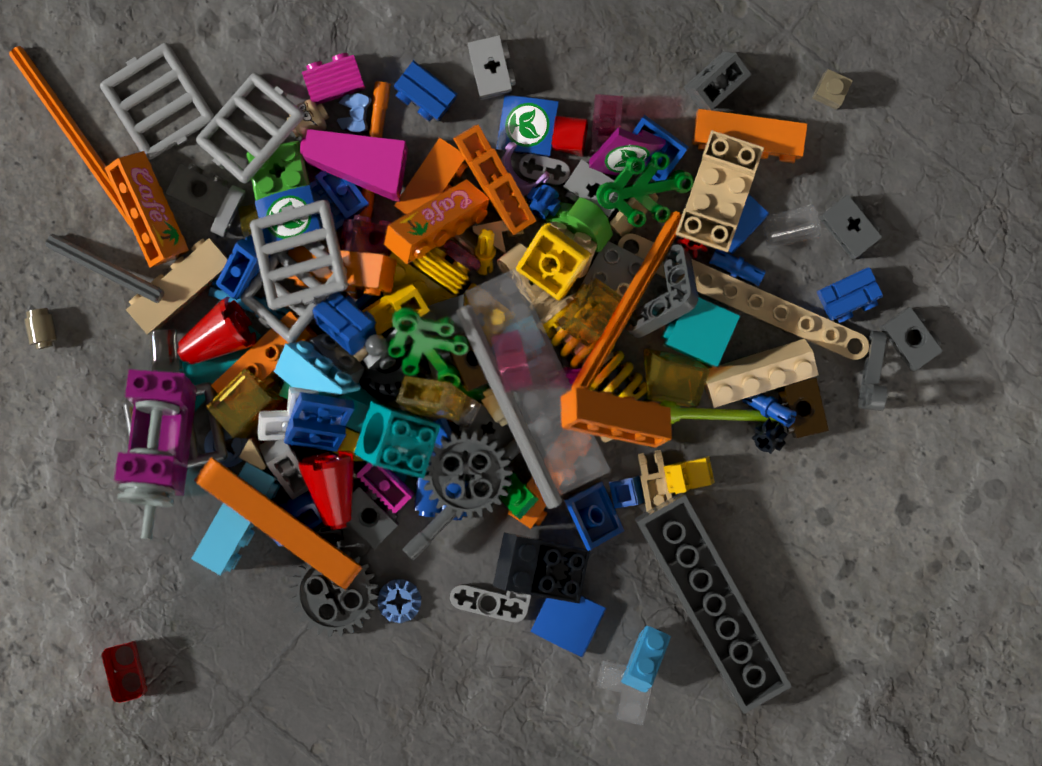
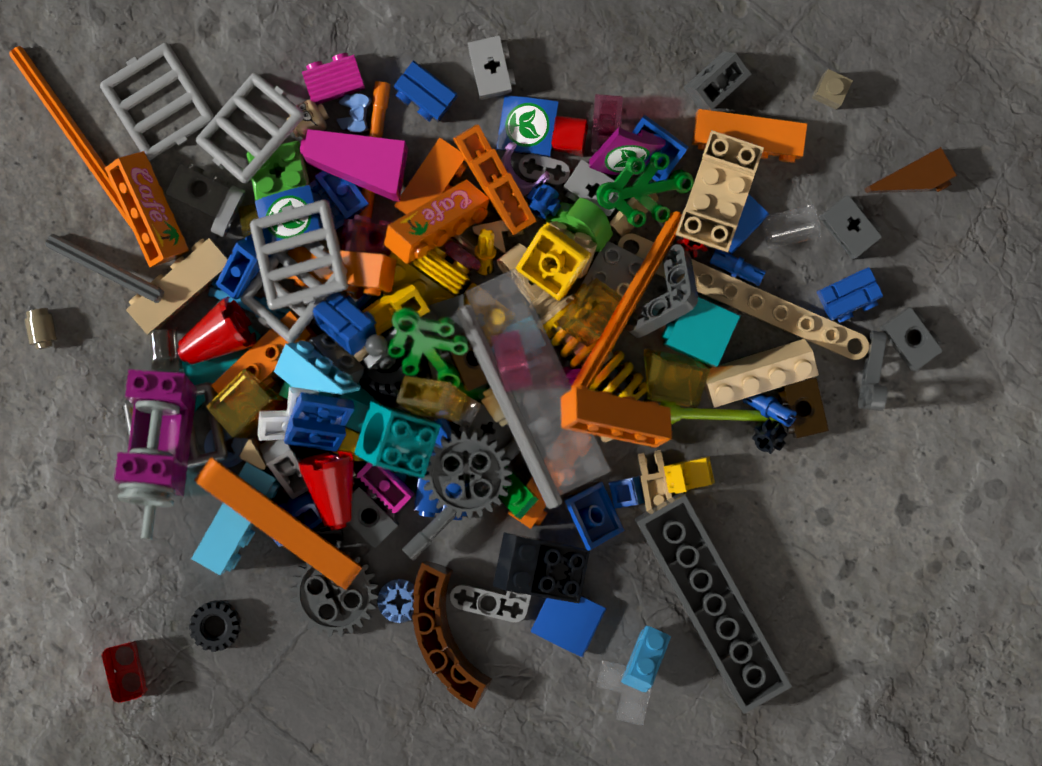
(198, 630): none -> black tyre
(436, 639): none -> reddish brown brick
(919, 176): none -> reddish brown slope

